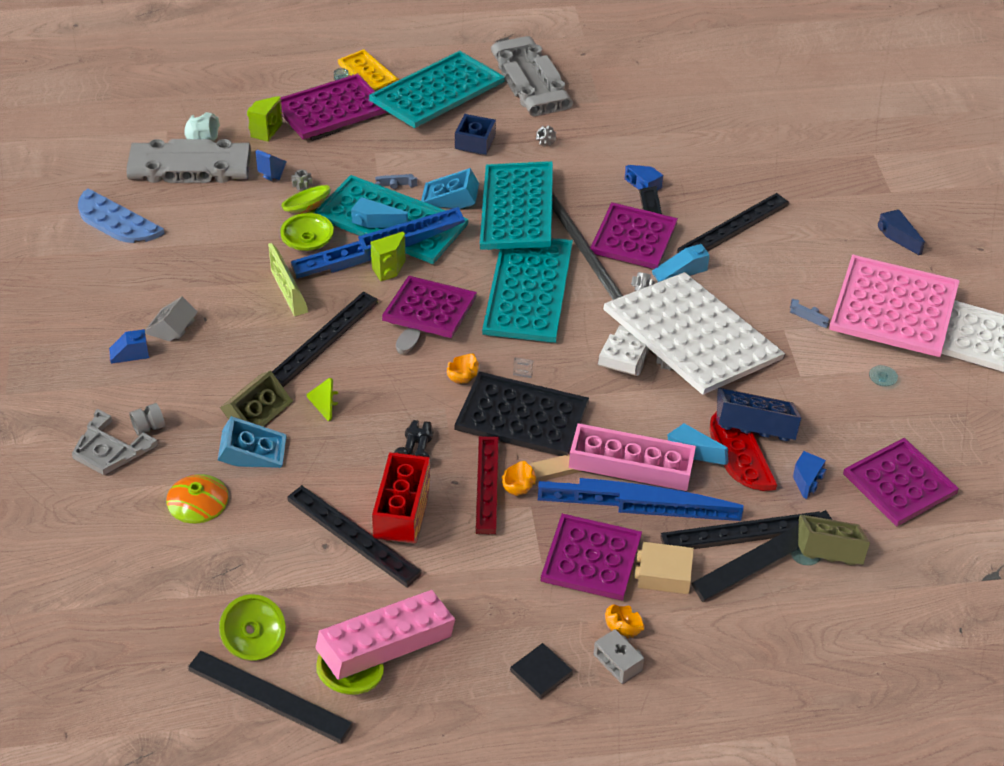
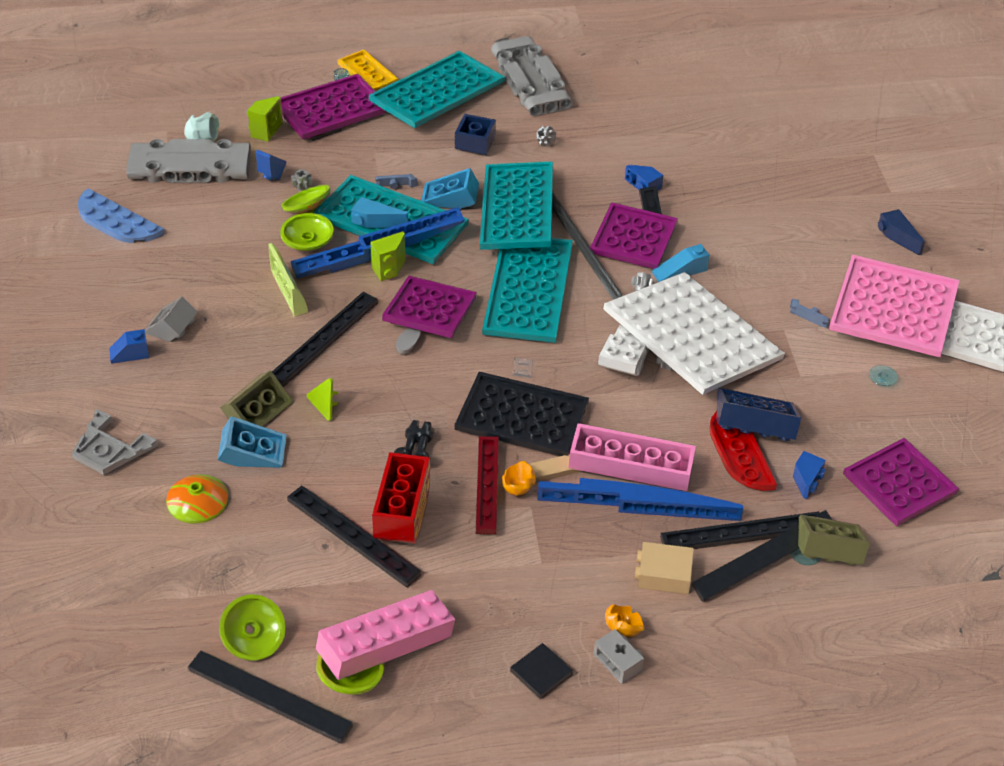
(146, 419): light grey wheel -> none
(463, 368): light orange hair -> none
(591, 557): magenta plate -> none
(706, 448): dark azure slope -> none
(738, 223): black tile -> none

